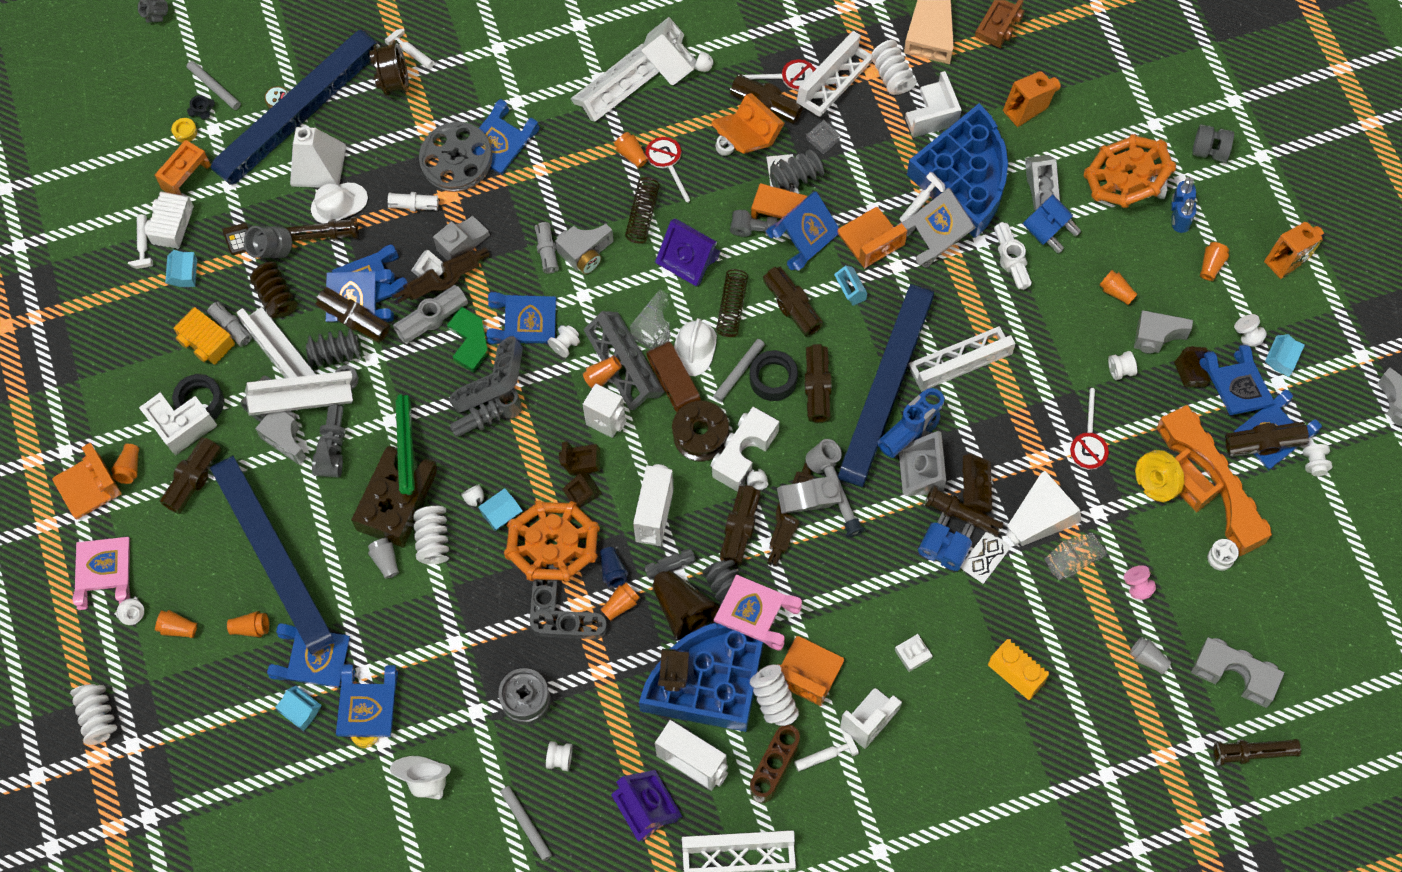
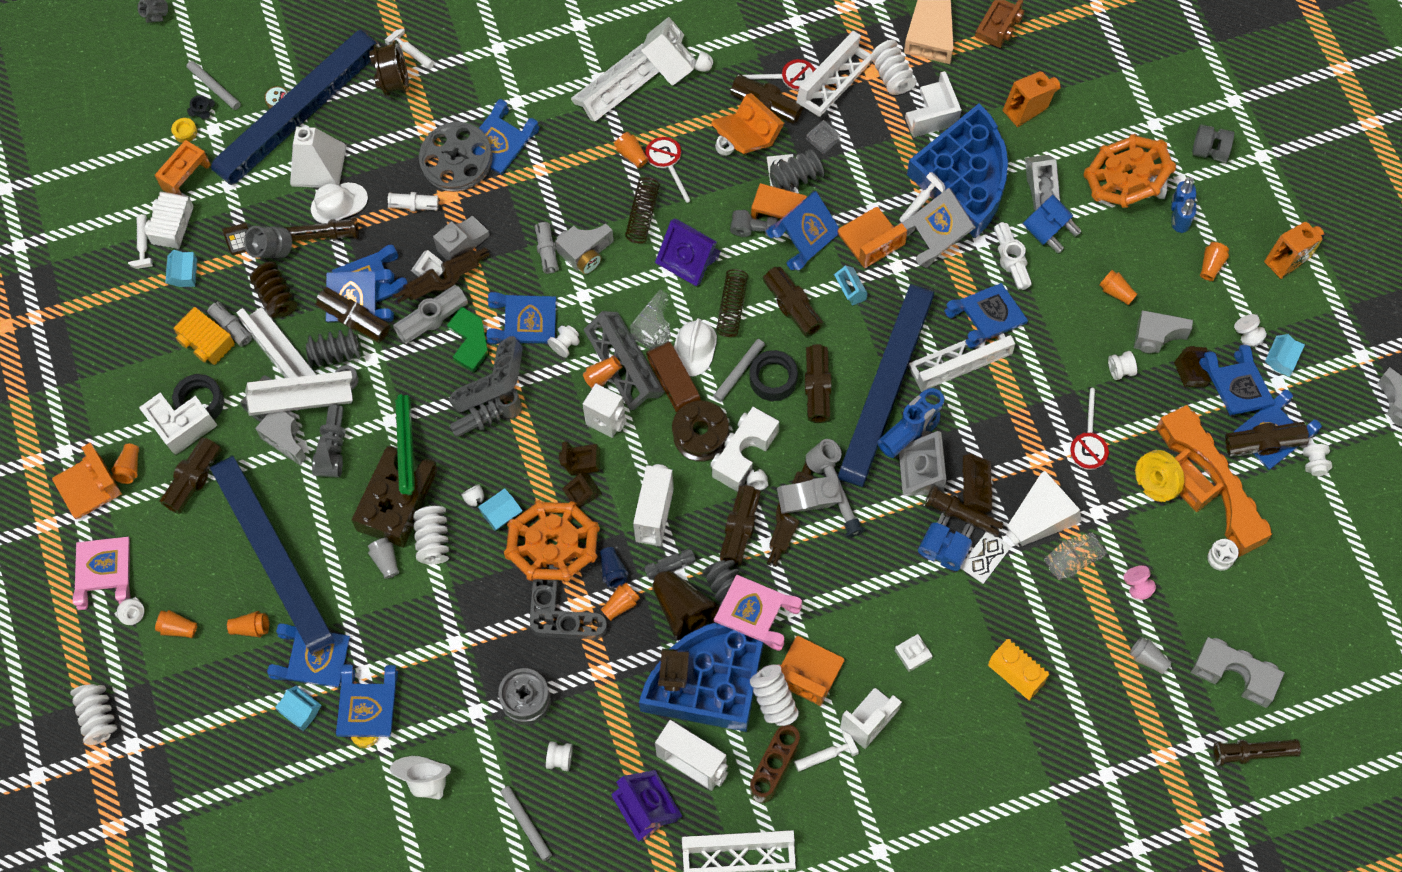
(990, 311): none -> blue flag

